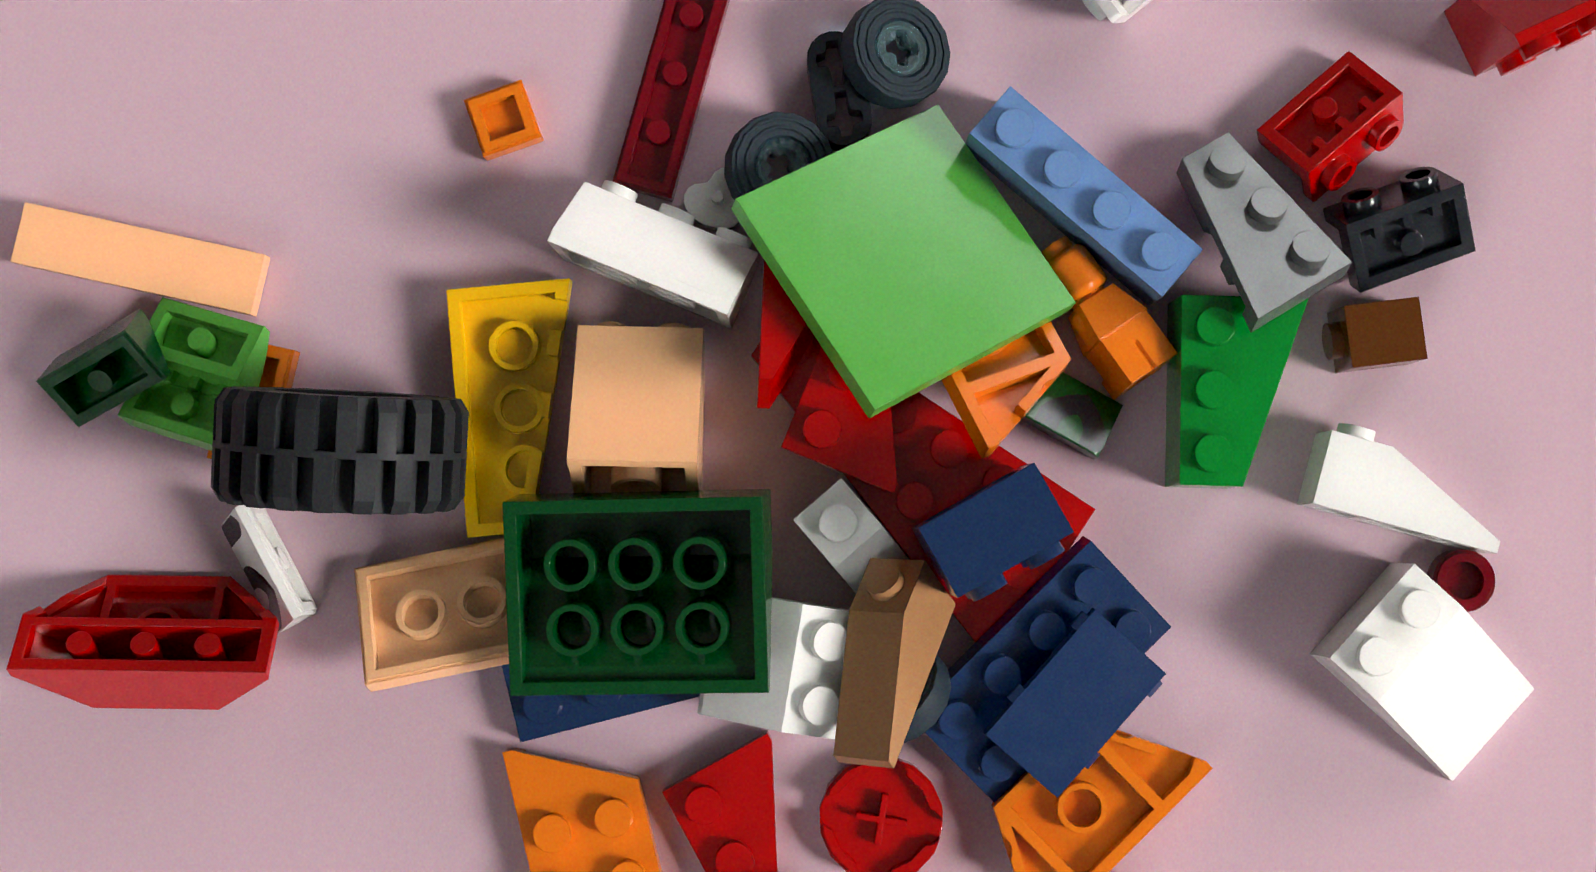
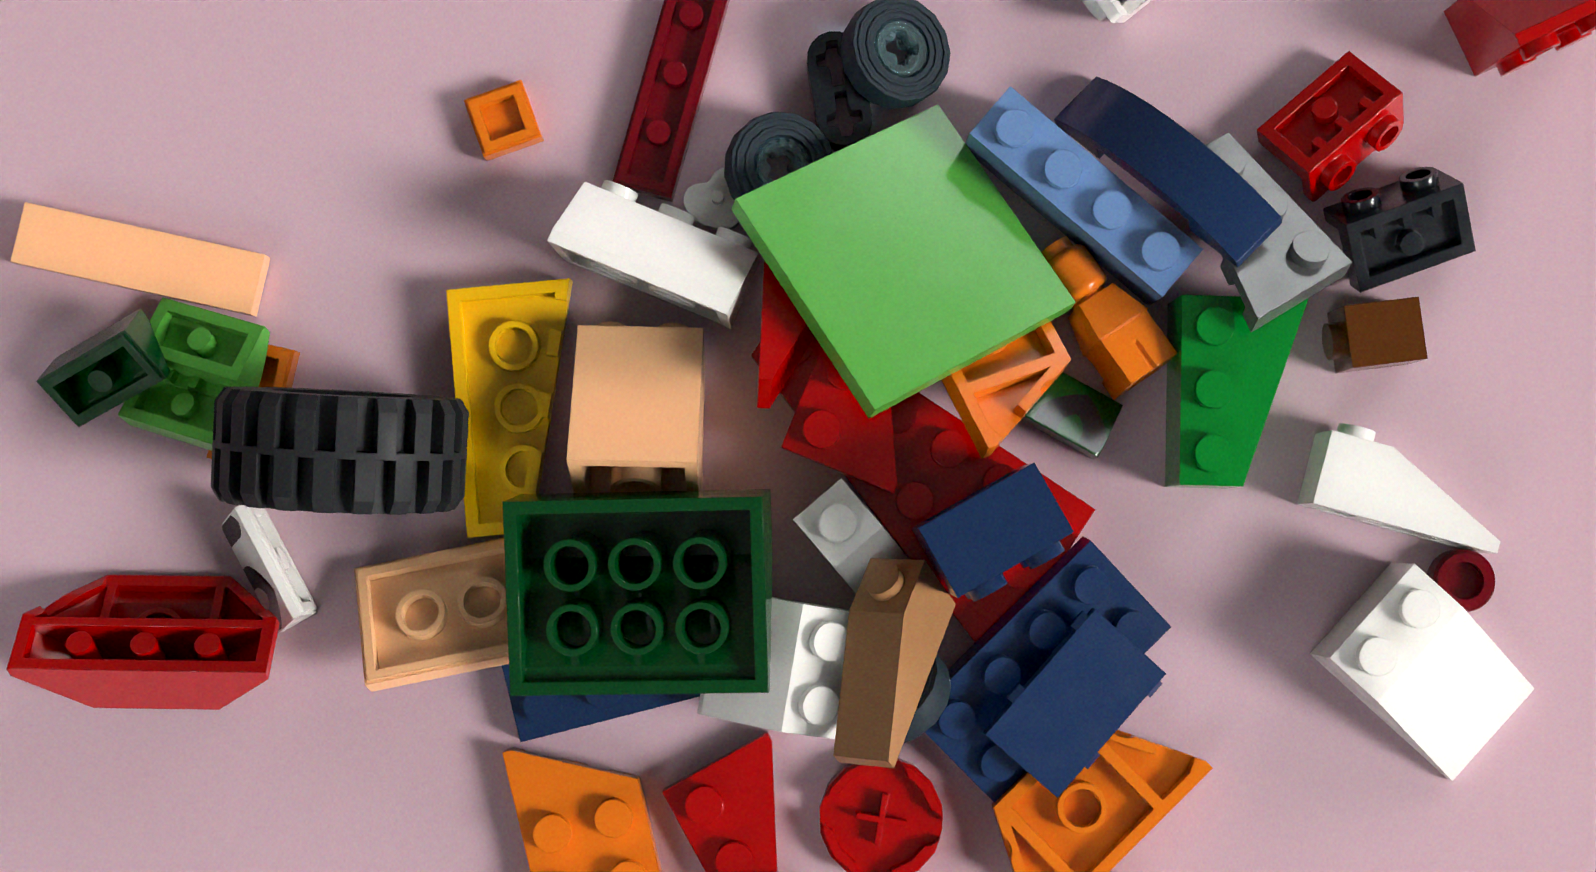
(1173, 166): none -> dark blue slope

